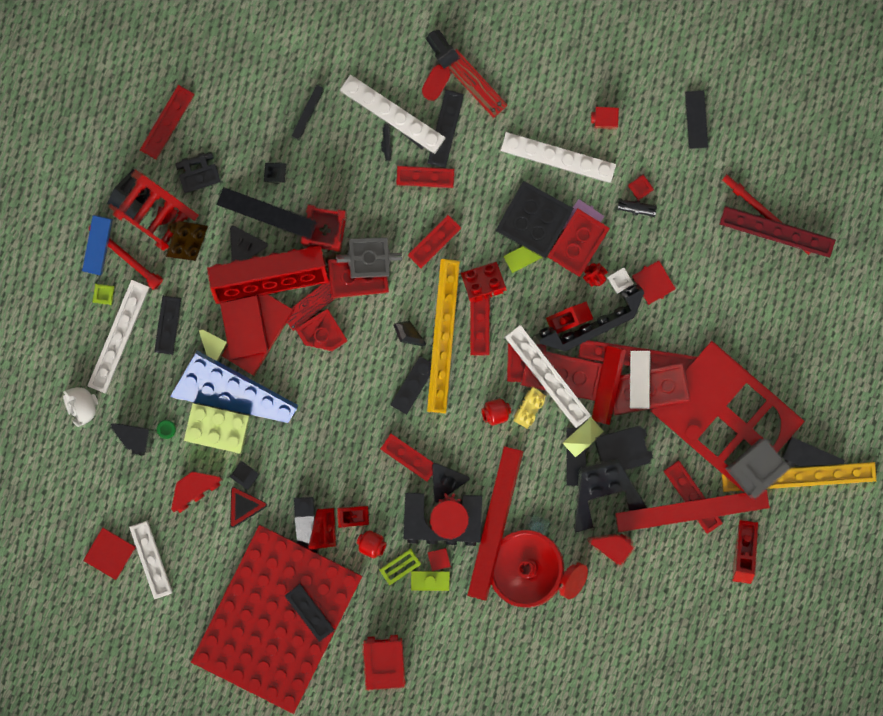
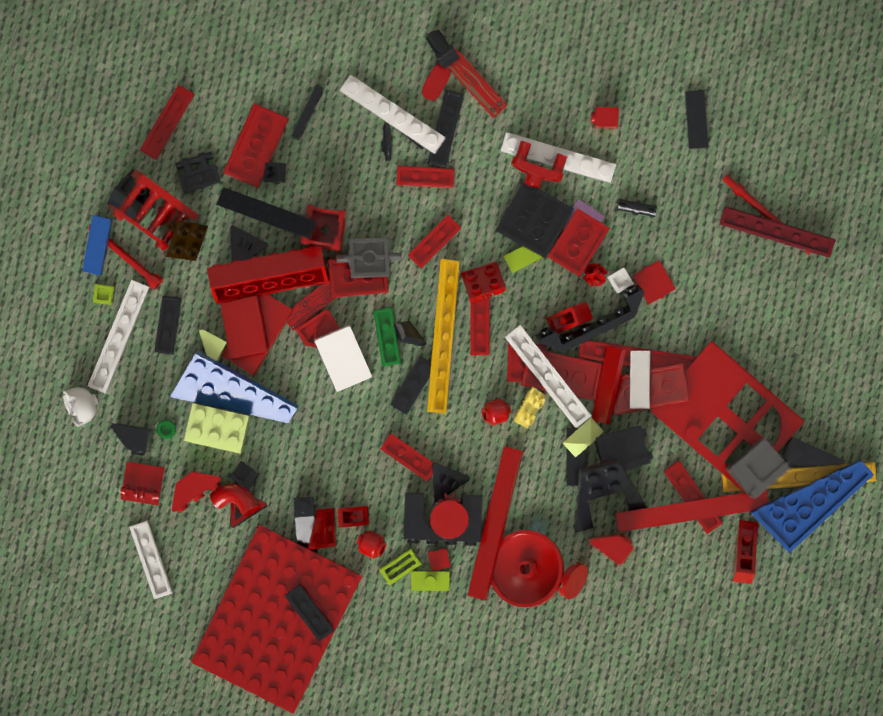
(109, 553): red tile -> none
(142, 483): none -> red hinge
(234, 494): none -> red cylinder
(256, 145): none -> red tile
(343, 358): none -> white tile
(383, 663): red container -> none
(387, 337): none -> green tile
(536, 173): none -> red connector
(640, 187): red tile -> none
(804, 509): none -> blue wing

